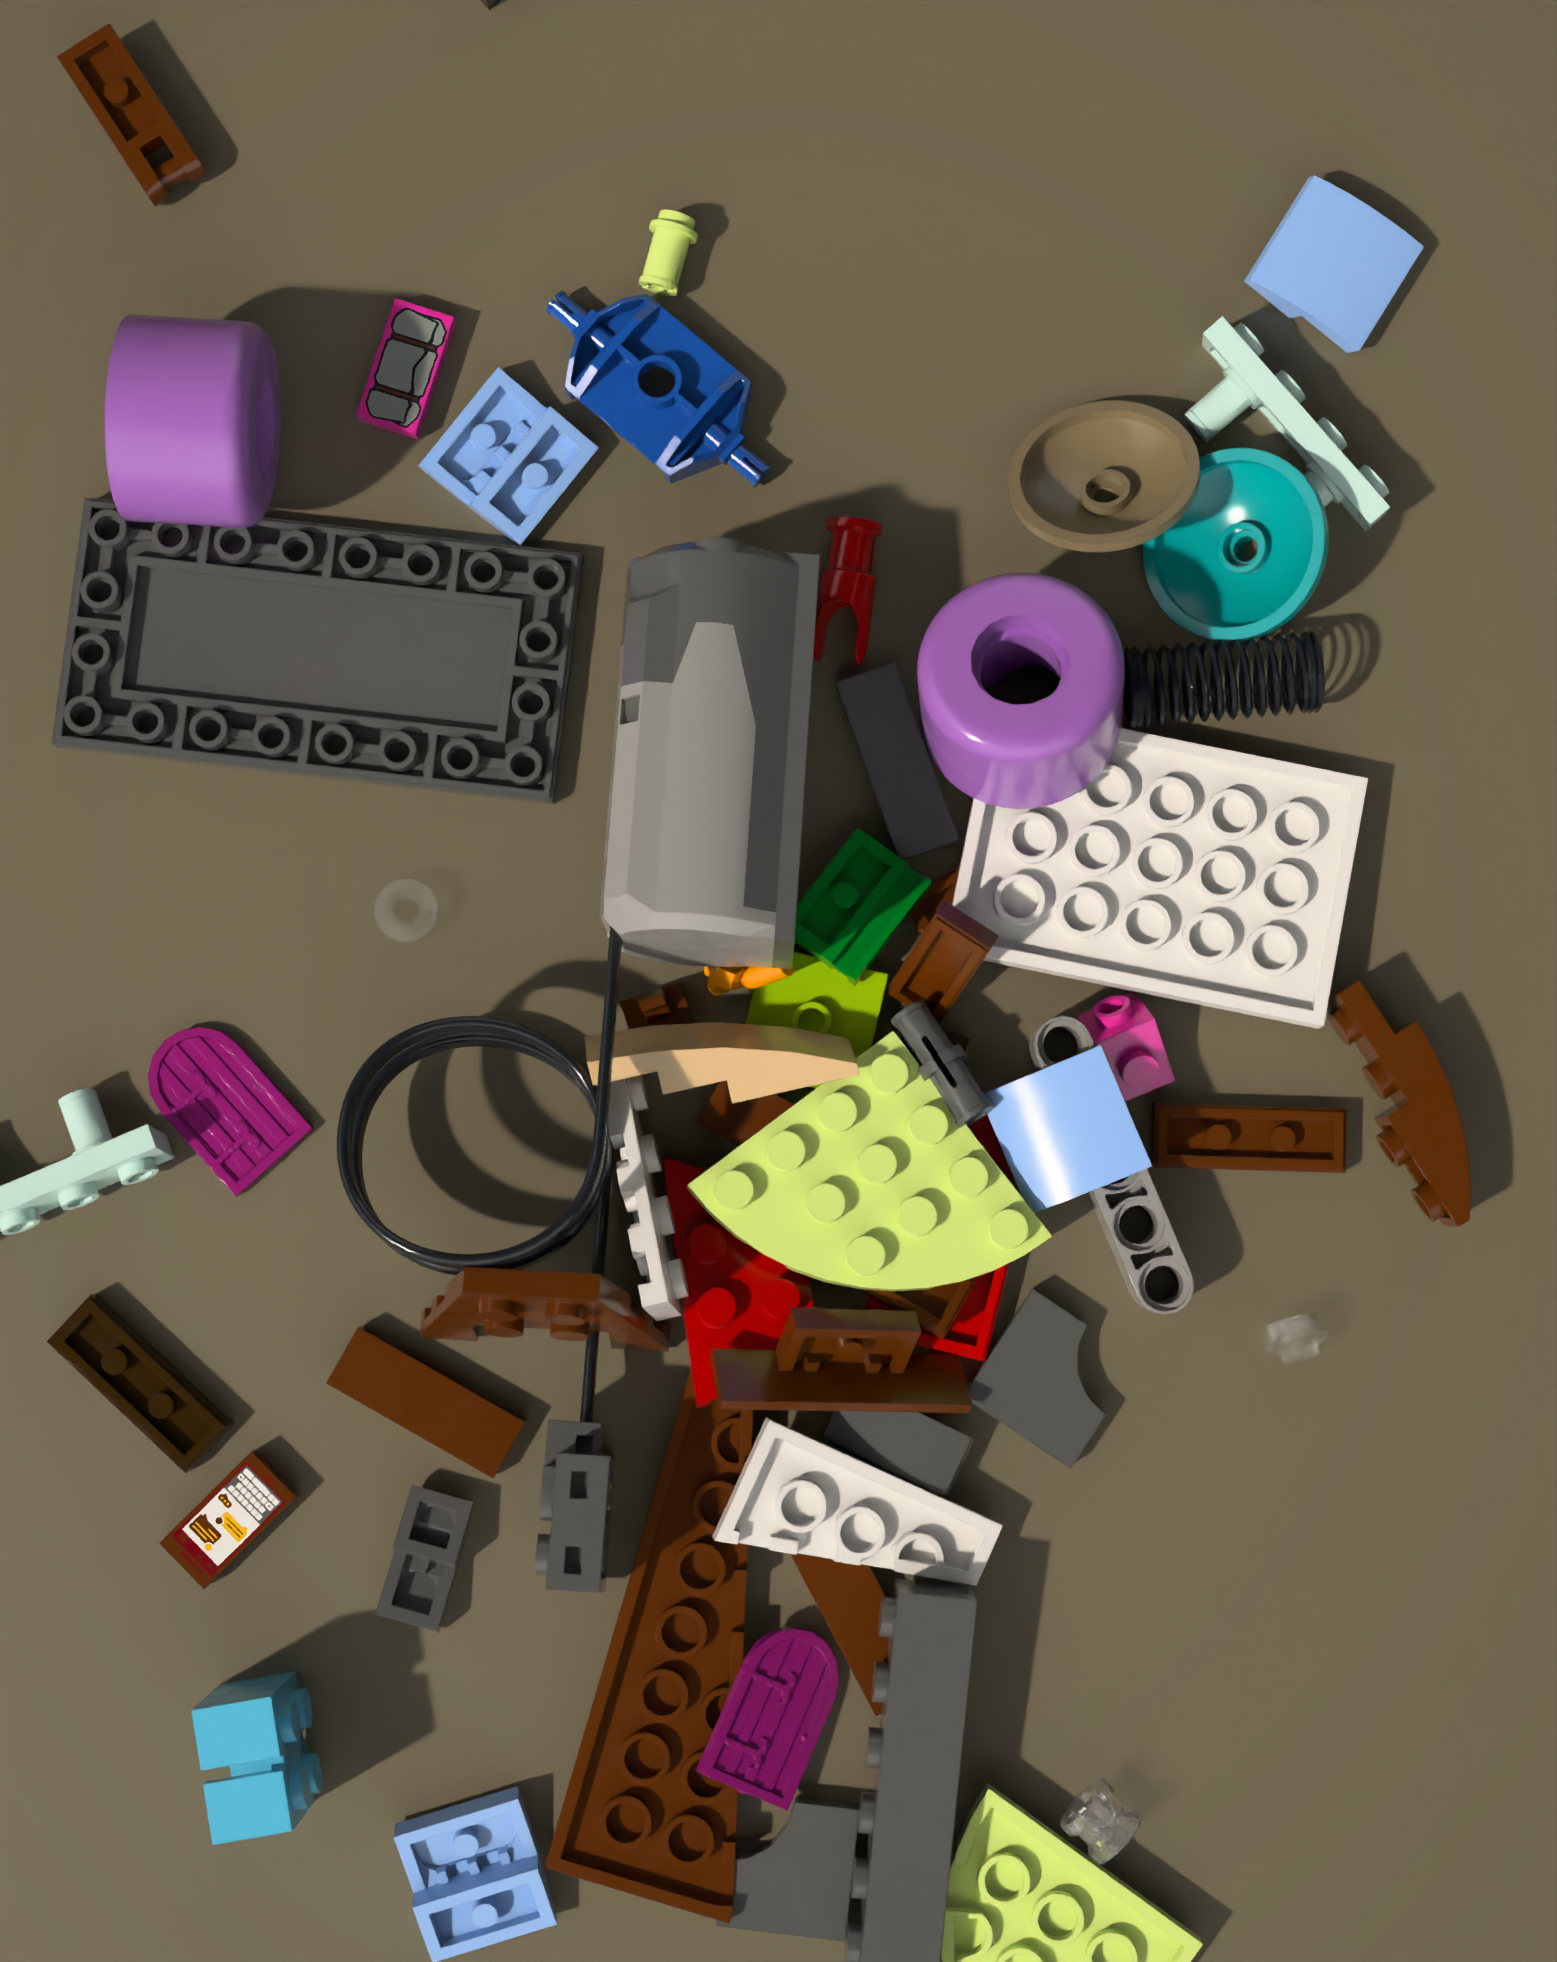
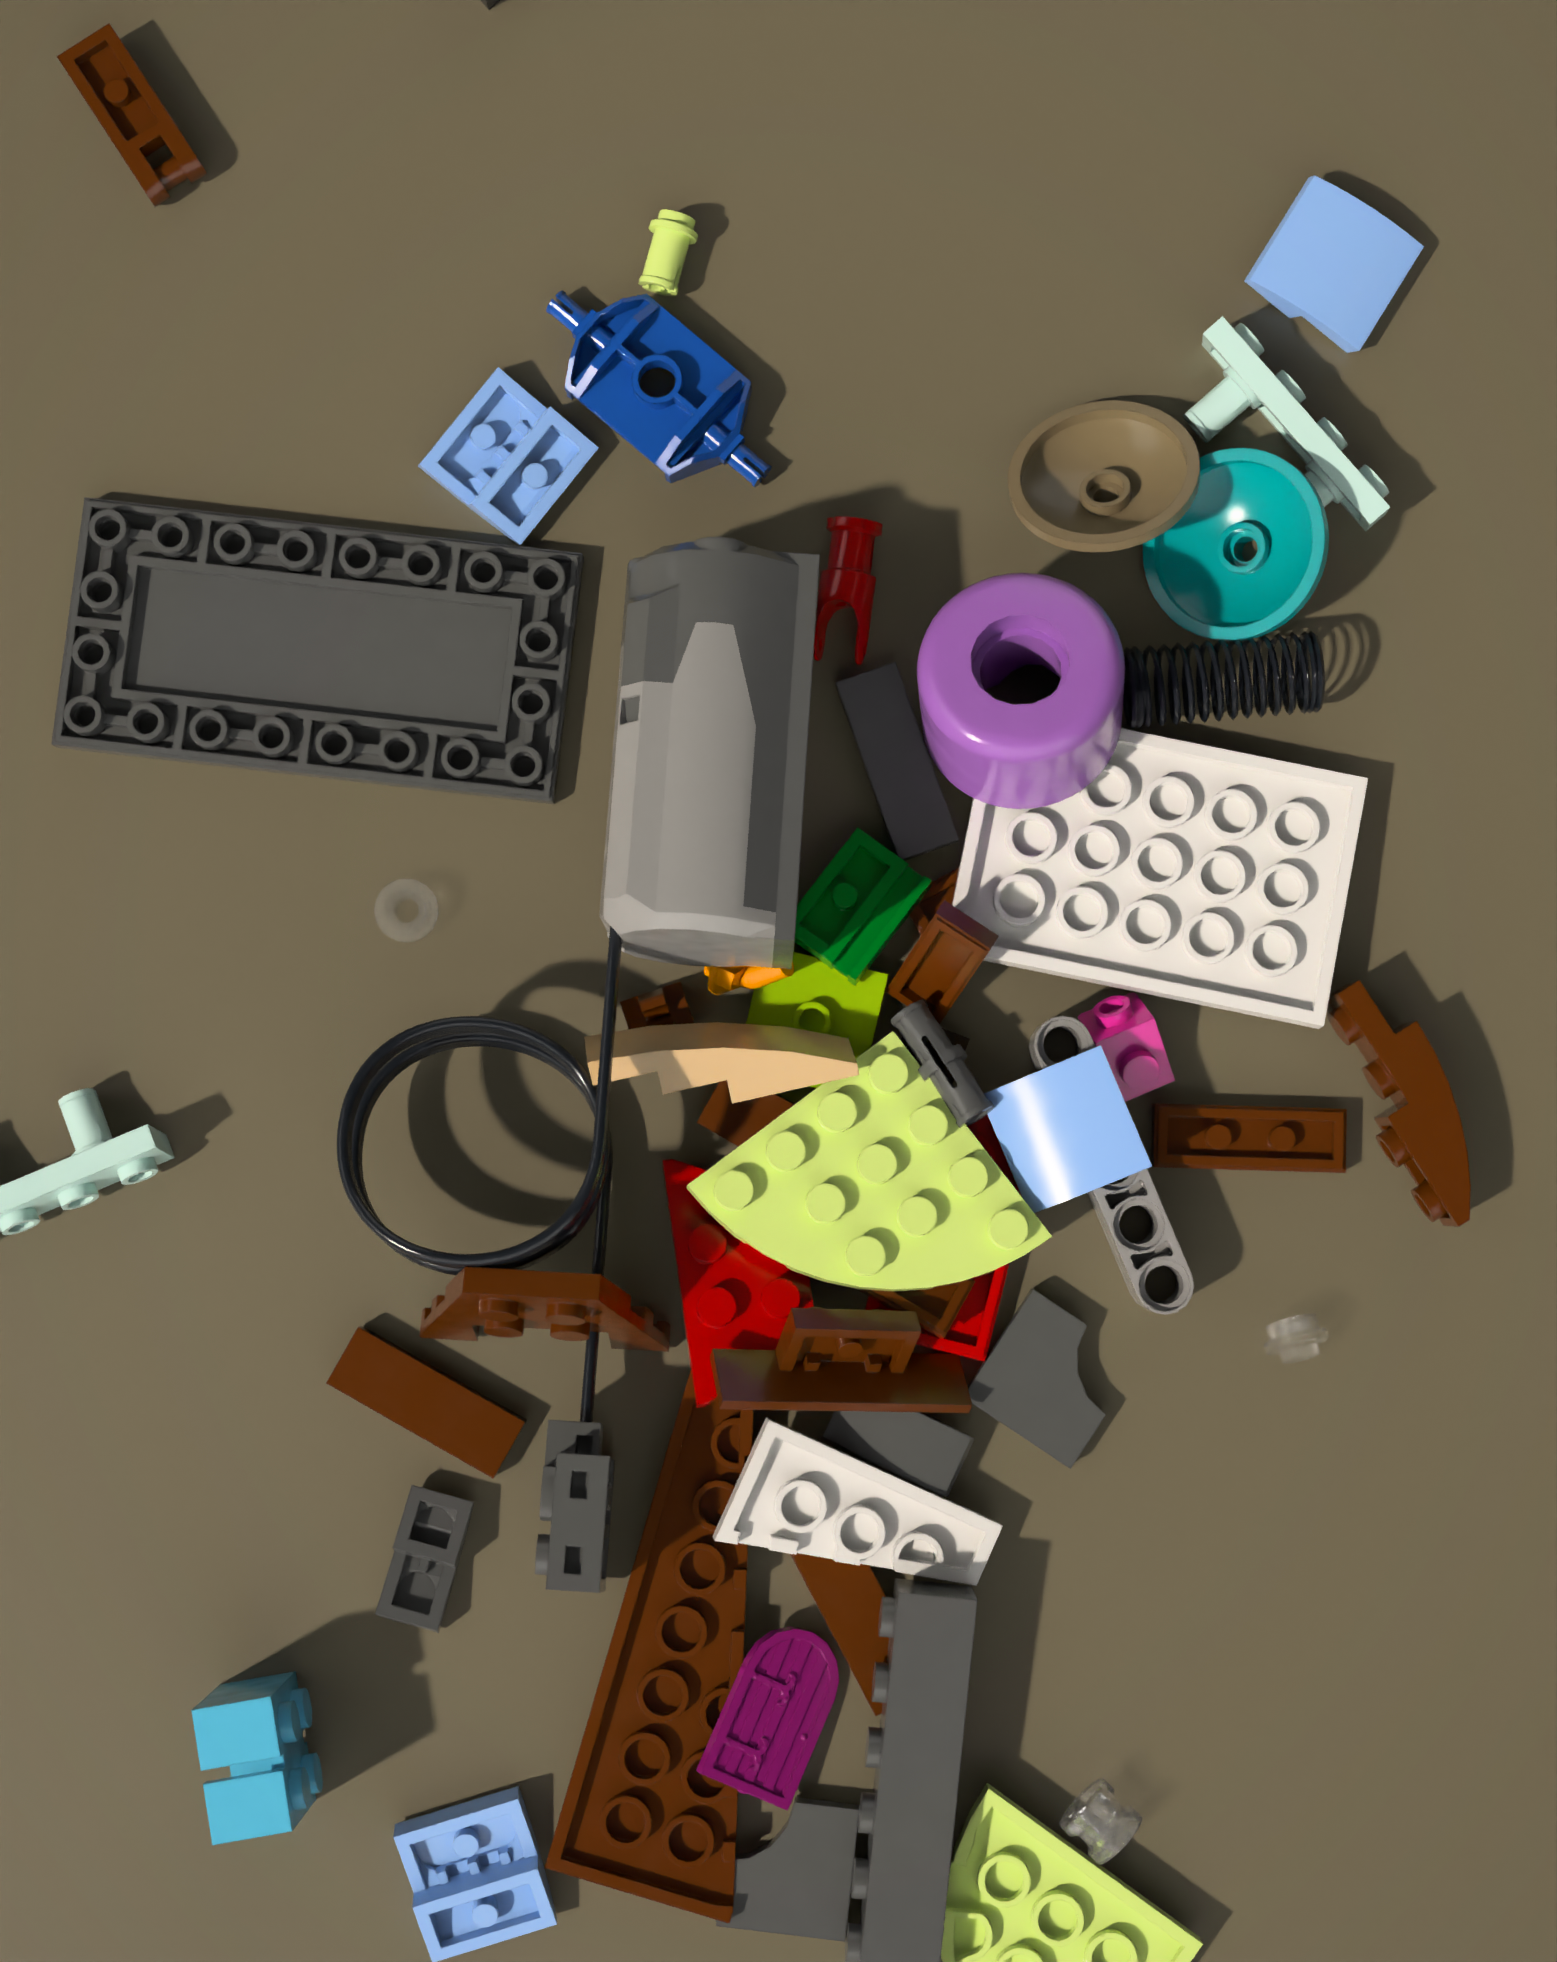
(140, 1382): dark brown tile -> none
(192, 421): medium lavender piece -> none
(224, 1105): magenta window -> none
(229, 1518): tile -> none
(406, 368): tile -> none
(651, 1213): white wing -> none

